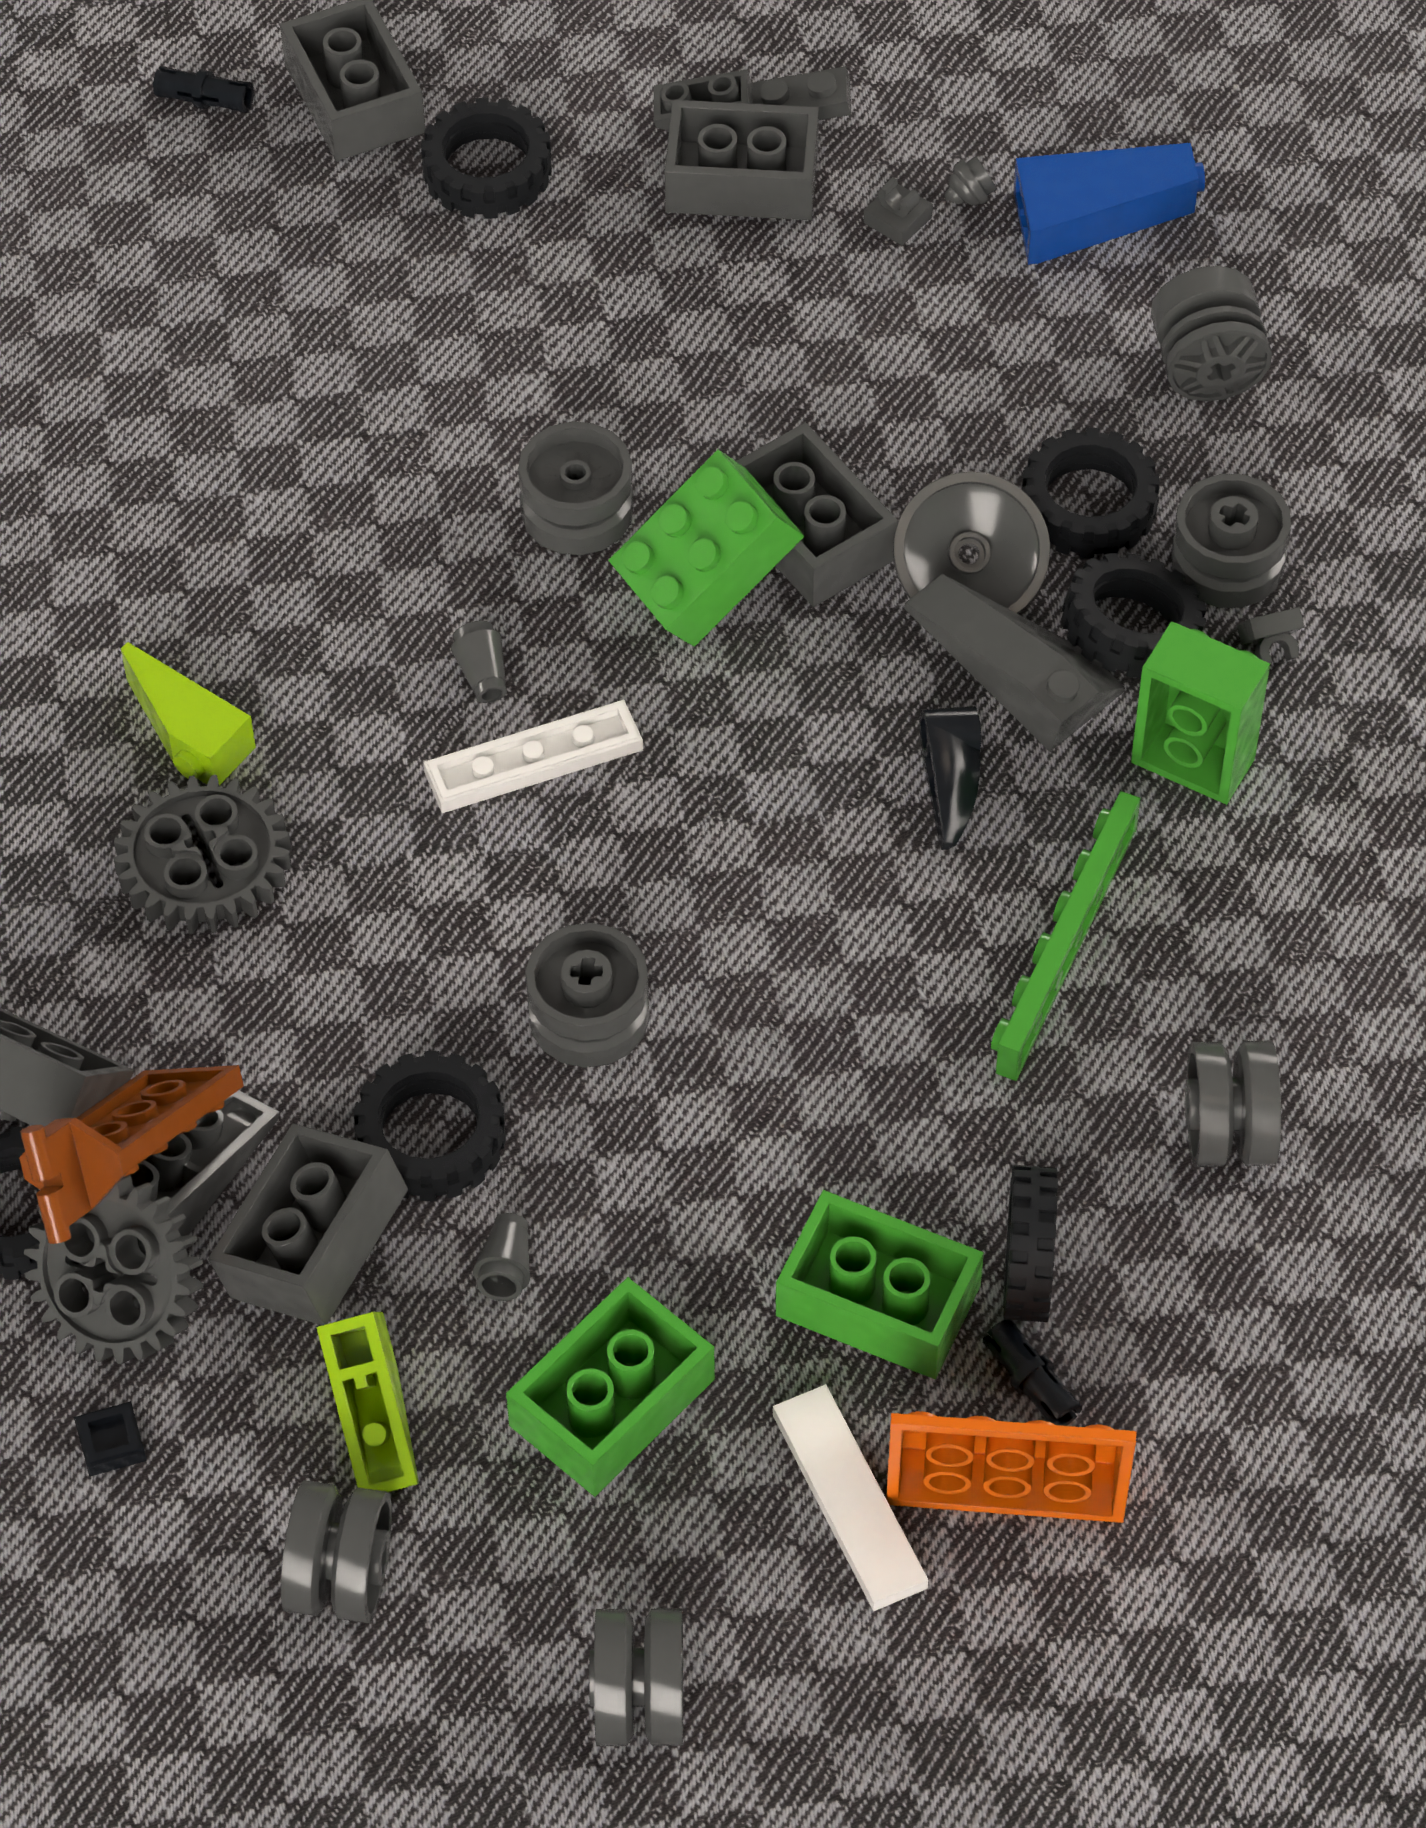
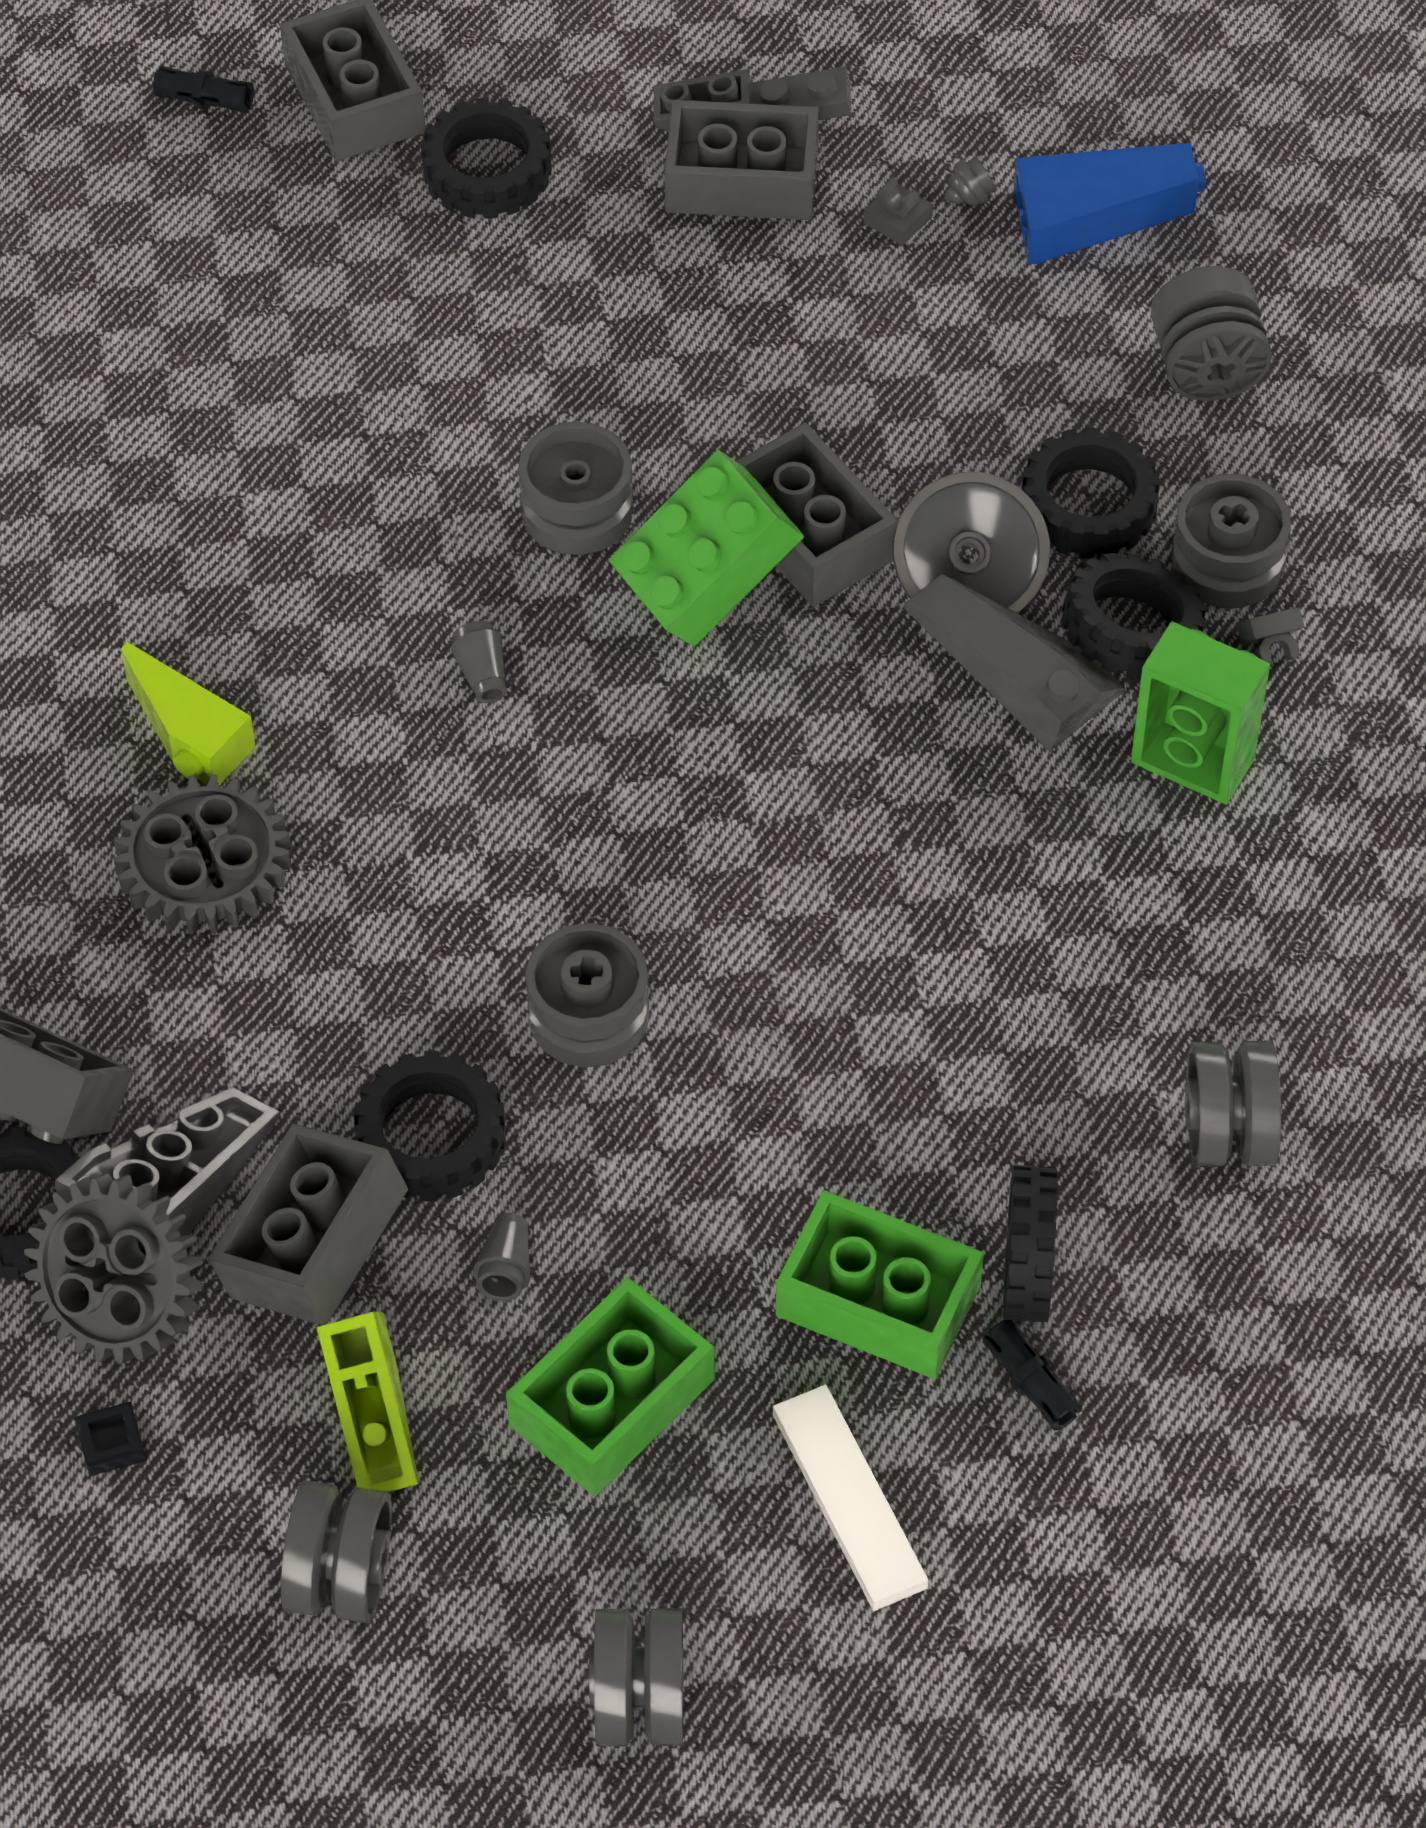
(86, 1156): dark orange hinge -> none
(533, 756): white tile -> none
(952, 767): black piece -> none
(1009, 1467): orange slope -> none
(1057, 951): bright green plate -> none

